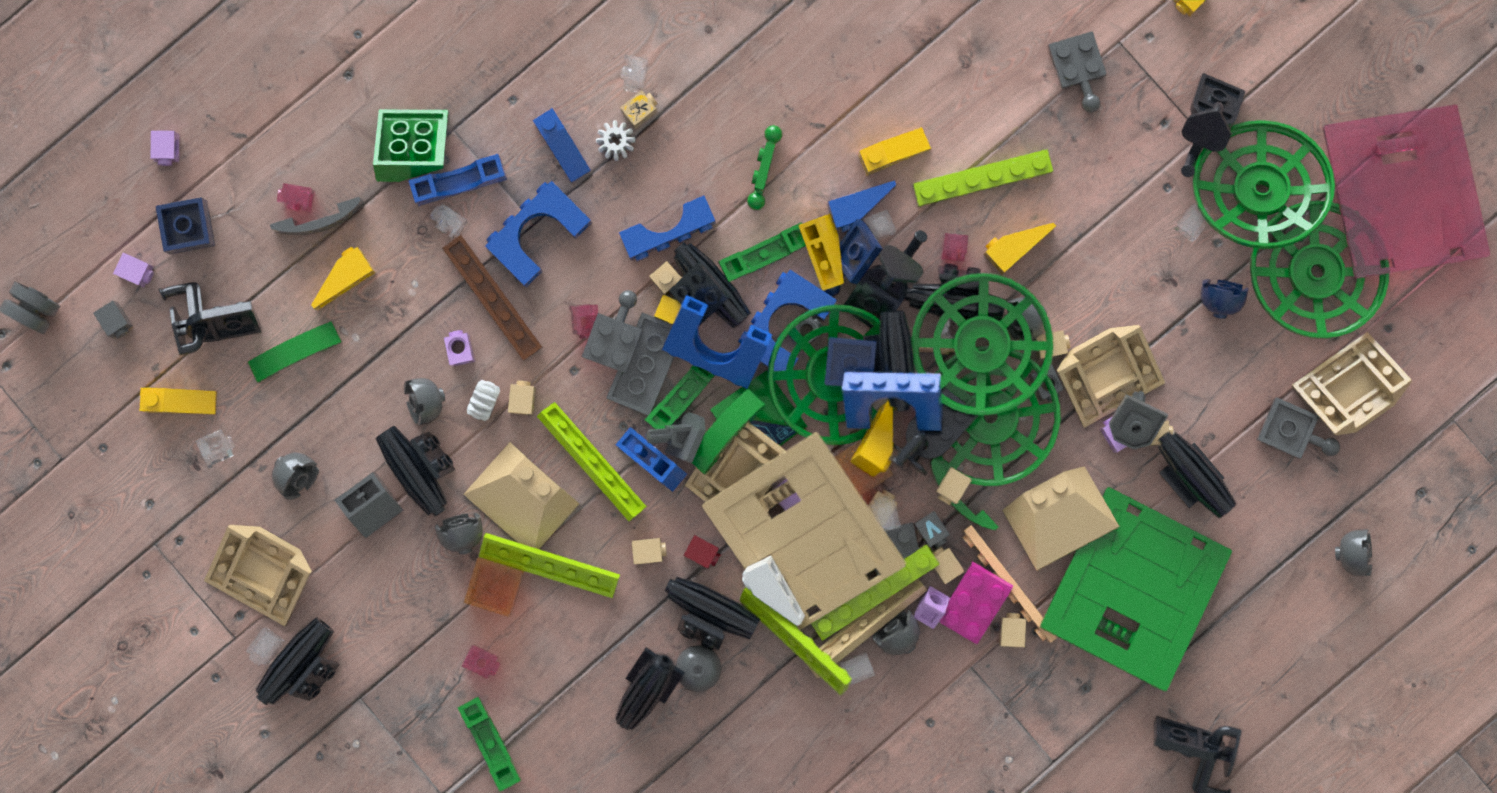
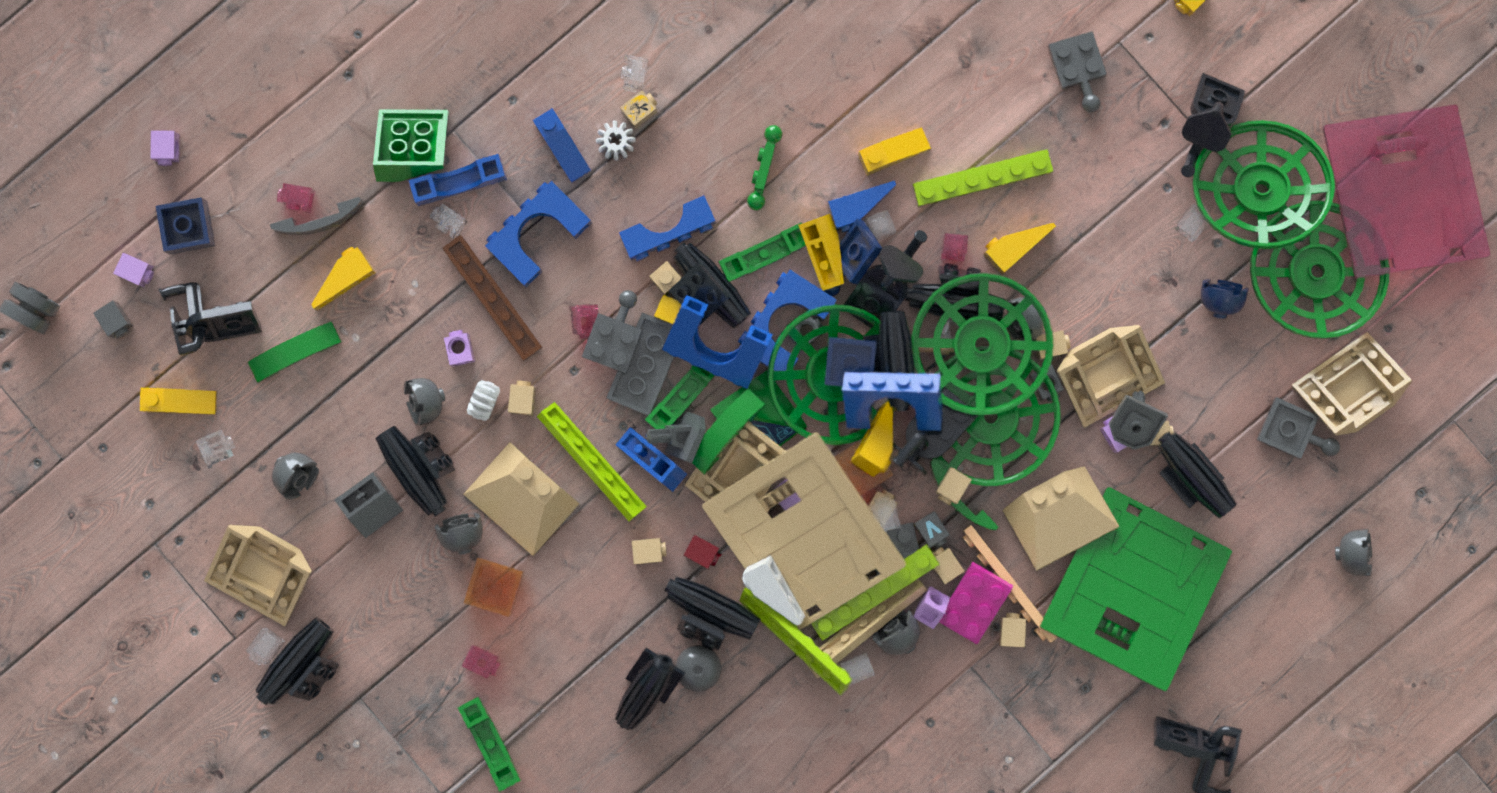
(549, 565): lime plate -> none

